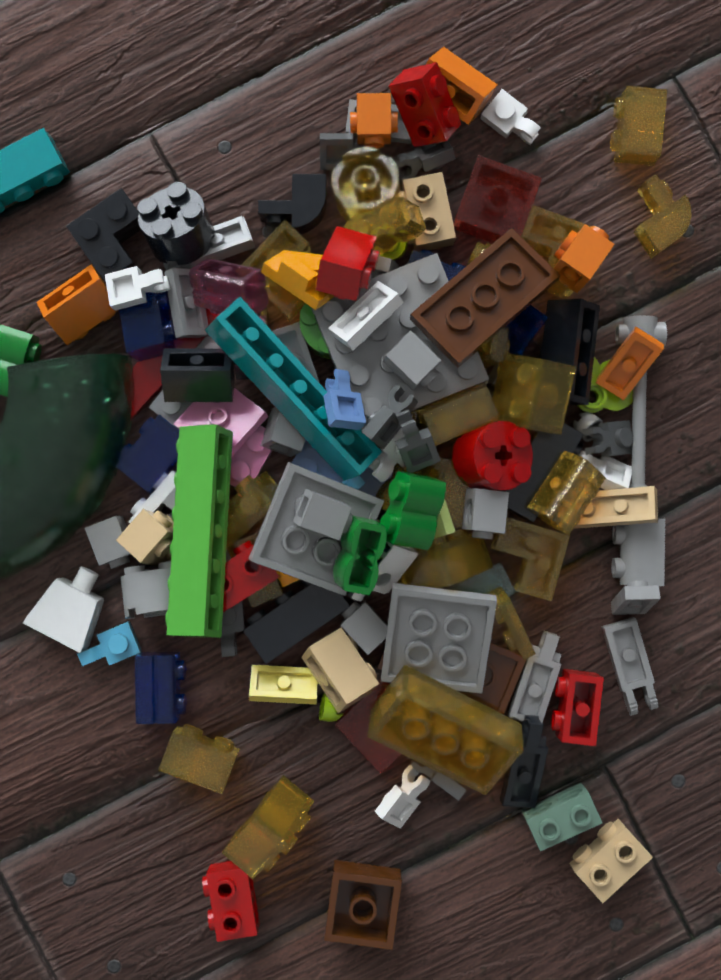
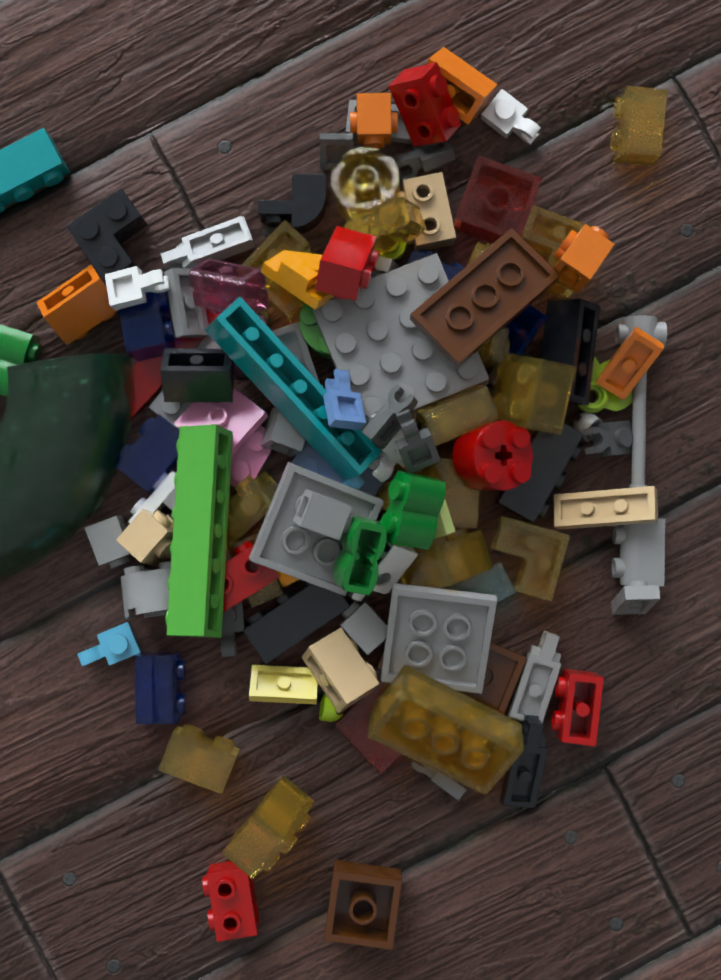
(68, 611): white torso -> none
(176, 224): black brick -> none
(366, 315): white plate -> none
(402, 800): white plate -> none
(413, 361): light grey brick -> none
(485, 512): light grey brick -> none
(515, 635): clear yellow plate -> none
(561, 816): sand green brick -> none
(566, 492): clear yellow brick -> none
(609, 860): tan brick -> none
(616, 473): white plate -> none
(630, 662): light grey hinge -> none
(669, 219): clear yellow brick -> none

